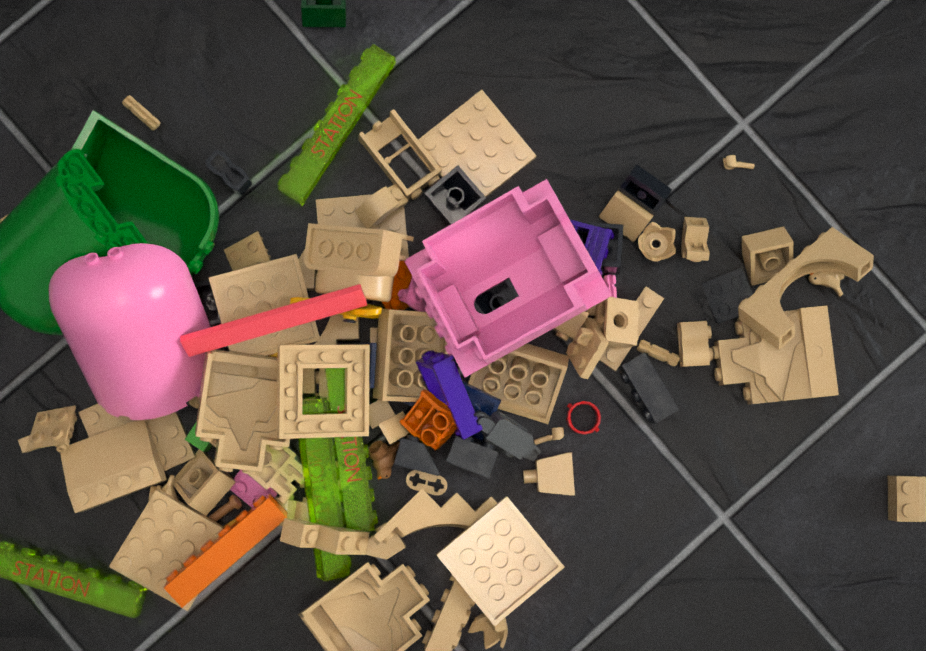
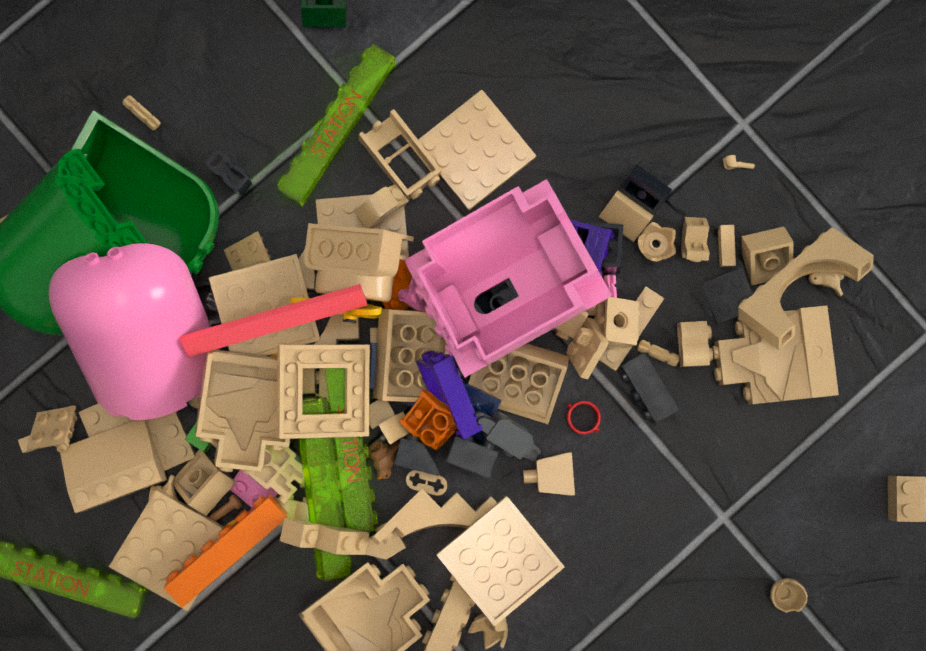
(454, 196): black slope -> none
(557, 434): tan hand -> none
(726, 246): none -> tan piece
(788, 595): none -> tan hair

